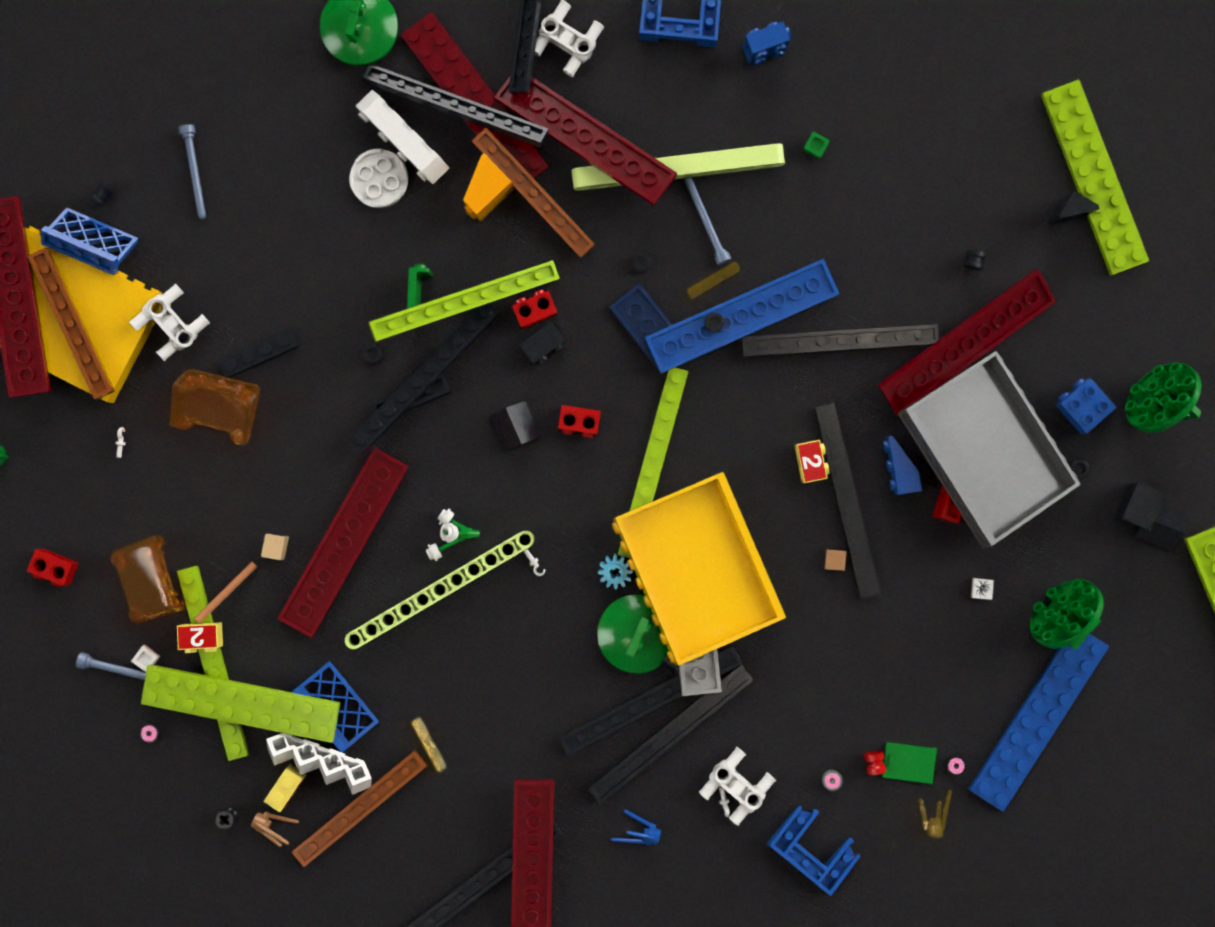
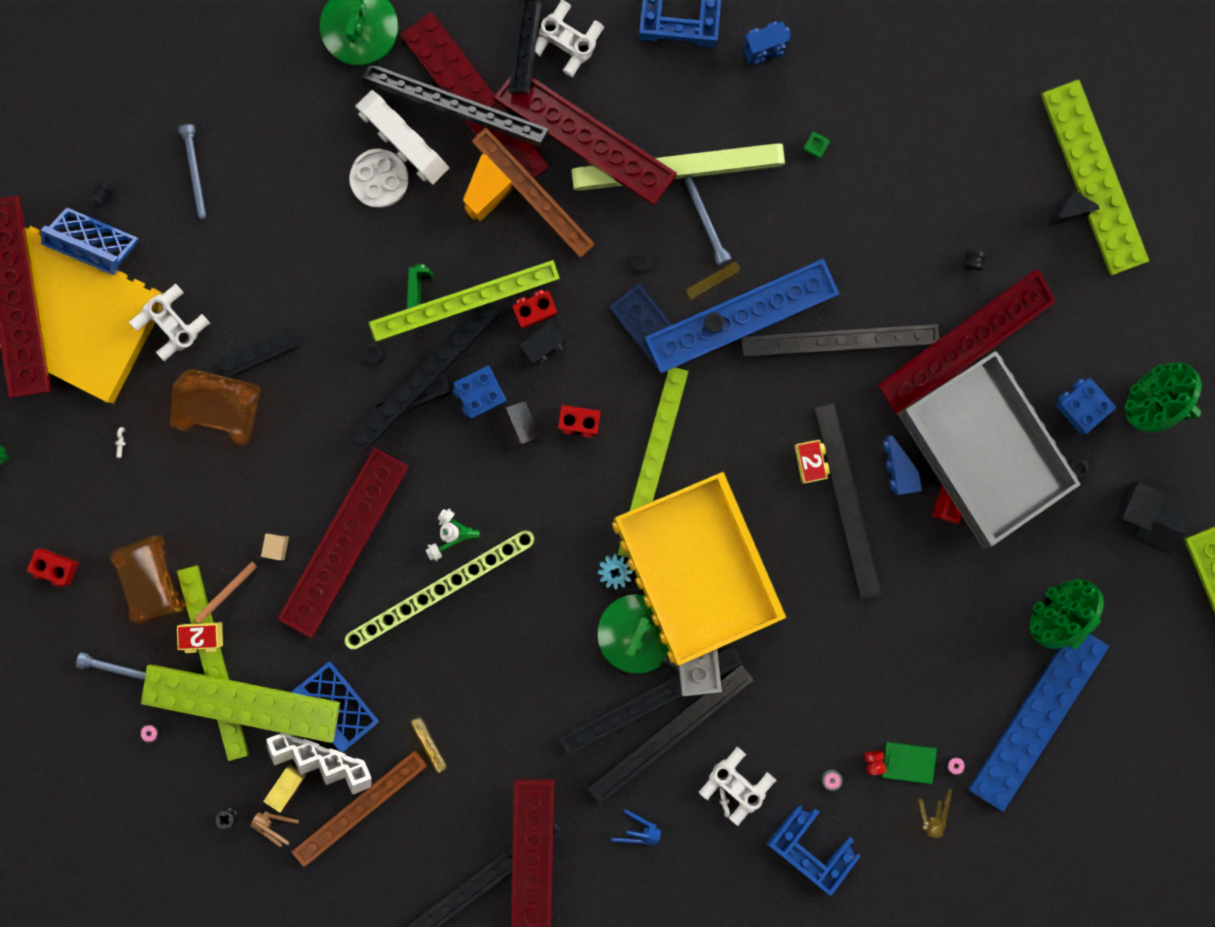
(71, 323): dark orange plate -> none
(145, 657): white tile -> none
(479, 392): none -> blue brick
(533, 562): white hand -> none
(835, 560): medium nougat tile -> none
(982, 588): white tile -> none

